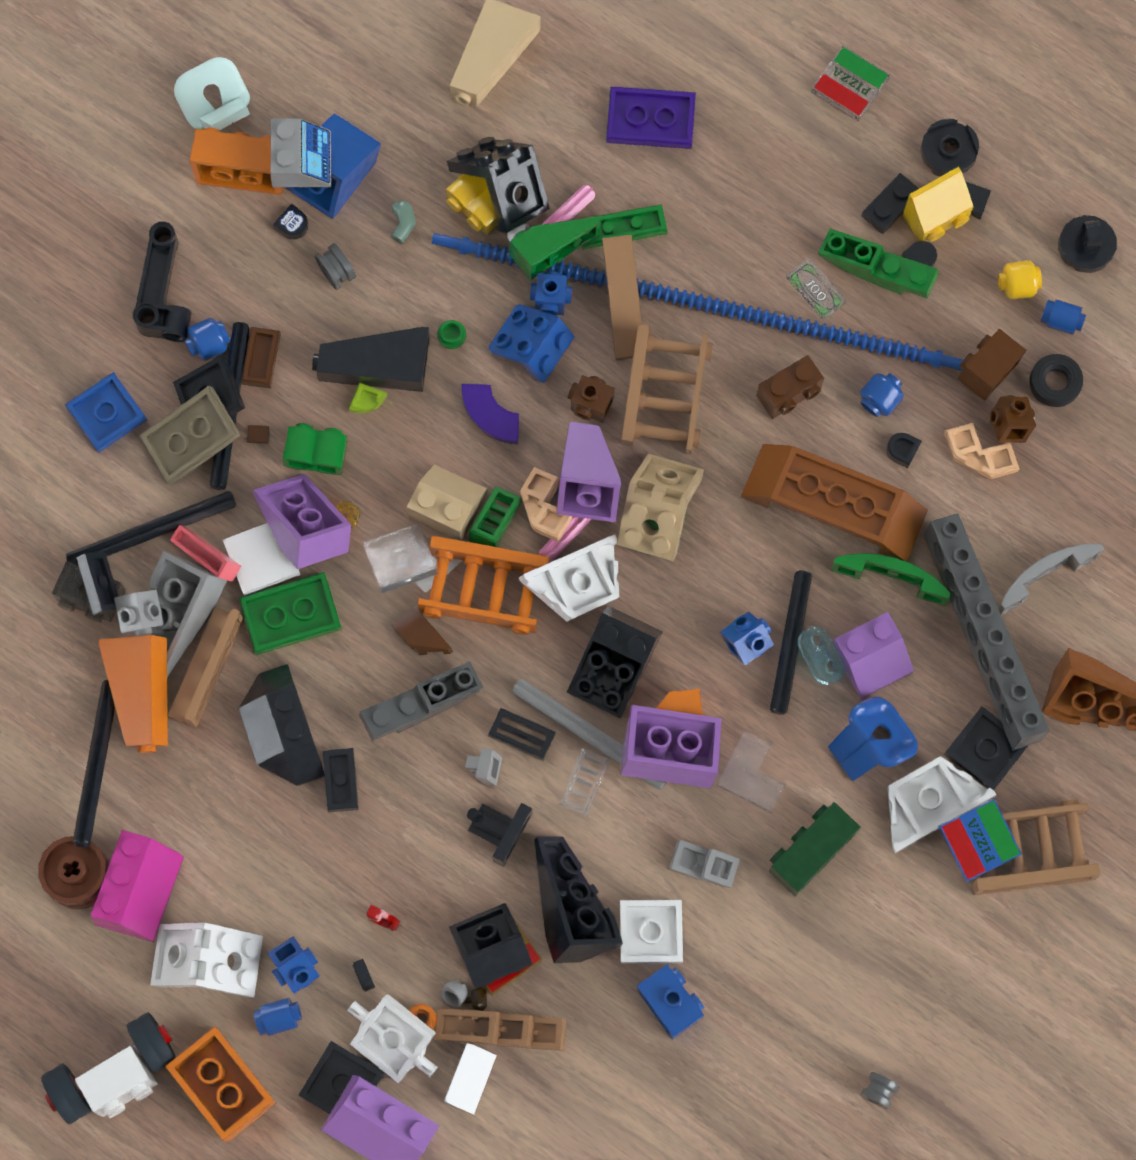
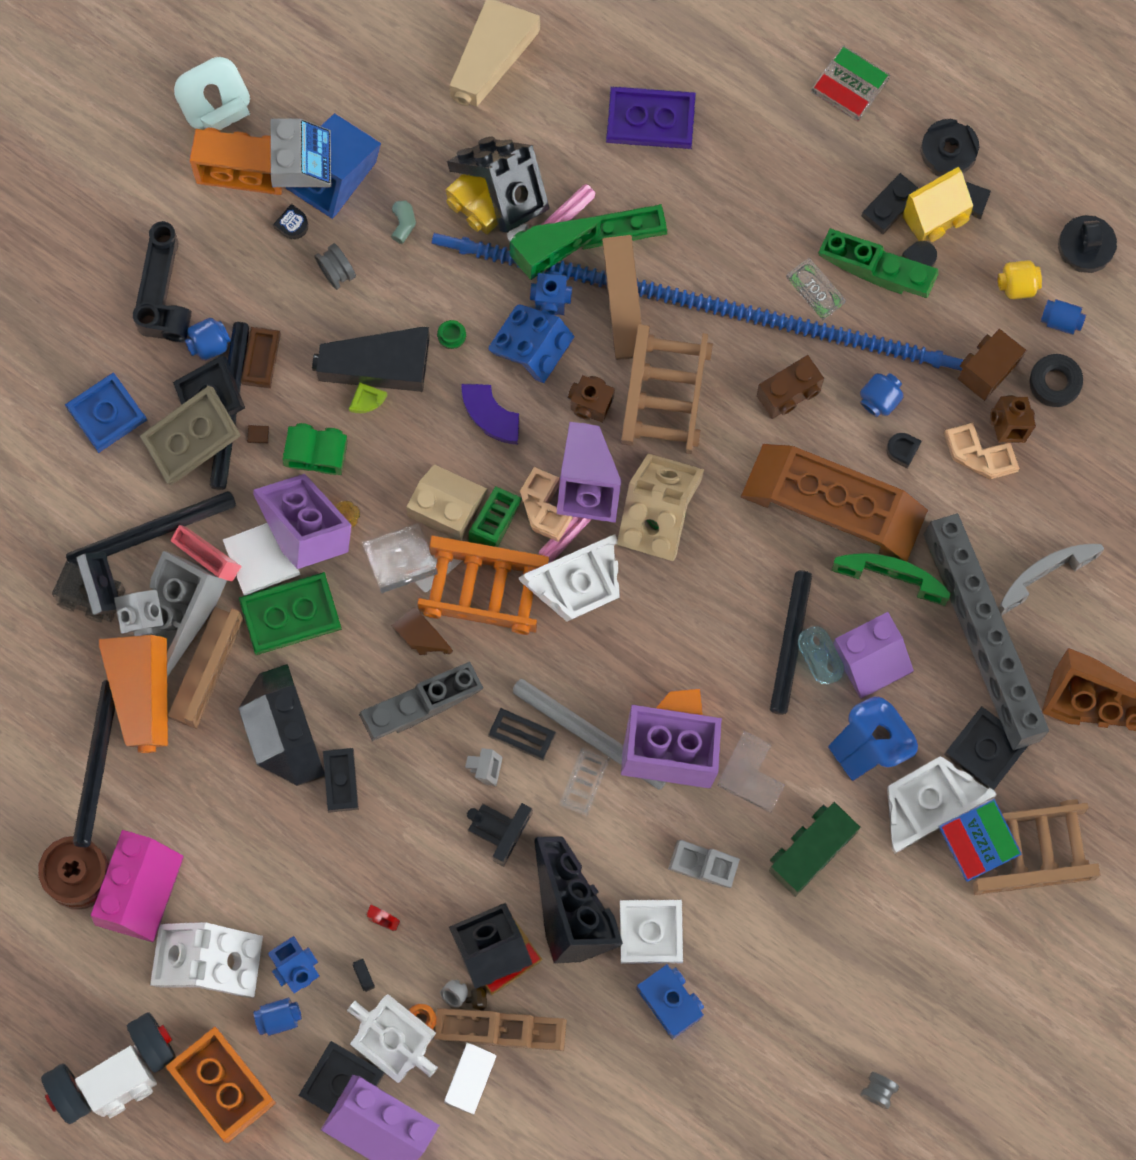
(614, 661): black slope -> none
(747, 637): blue brick -> none

